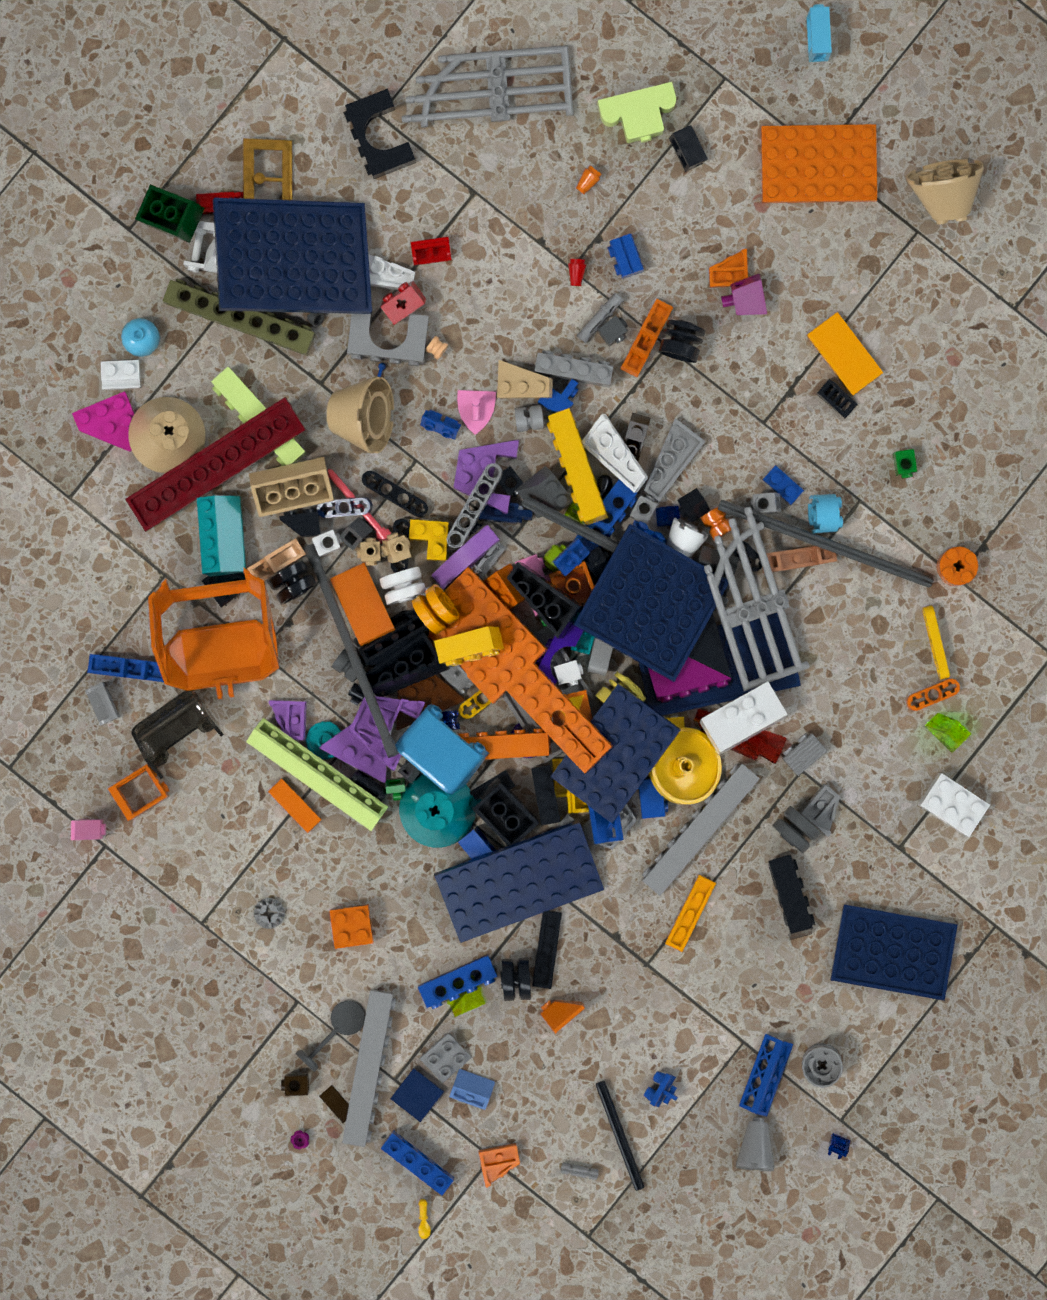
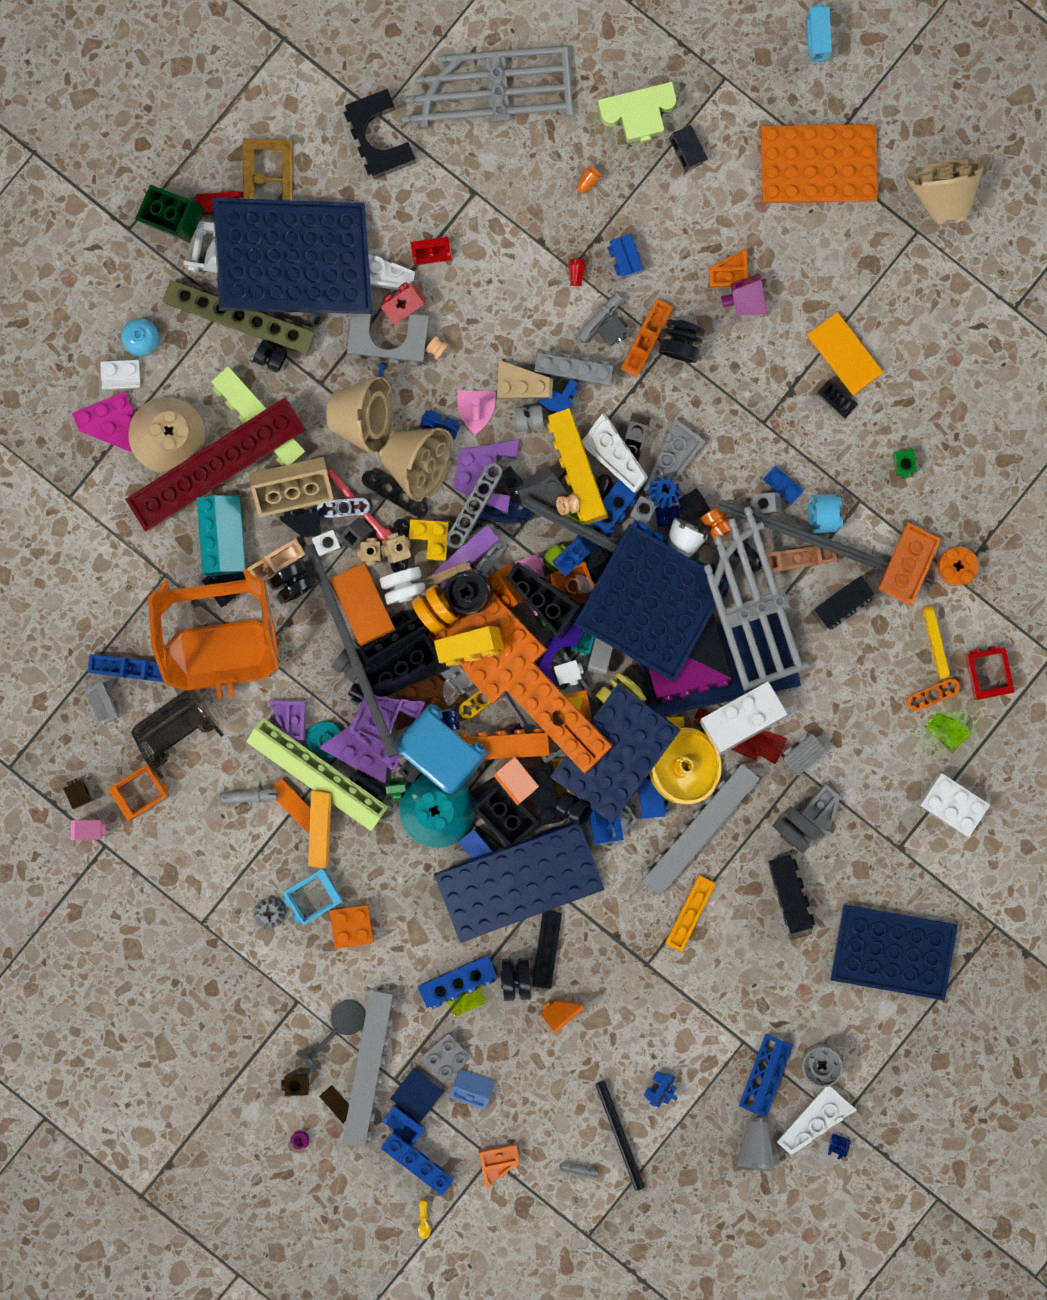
(77, 793): none -> dark brown brick
(249, 796): none -> light grey pin
(276, 358): none -> black wheel
(319, 829): none -> light orange tile
(330, 888): none -> medium azure window
(403, 1124): none -> blue hinge
(418, 460): none -> tan cone
(445, 575): none -> tan axle
(450, 691): none -> clear tile
(480, 592): none -> black wheel
(515, 780): none -> orange slope
(567, 504): none -> light nougat wheel
(575, 809): none -> black wheel
(584, 584): none -> clear tile
(660, 497): none -> blue gear
(820, 1115): none -> white wing
(843, 603): none -> black brick
(909, 564): none -> orange tile
(977, 694): none -> red window

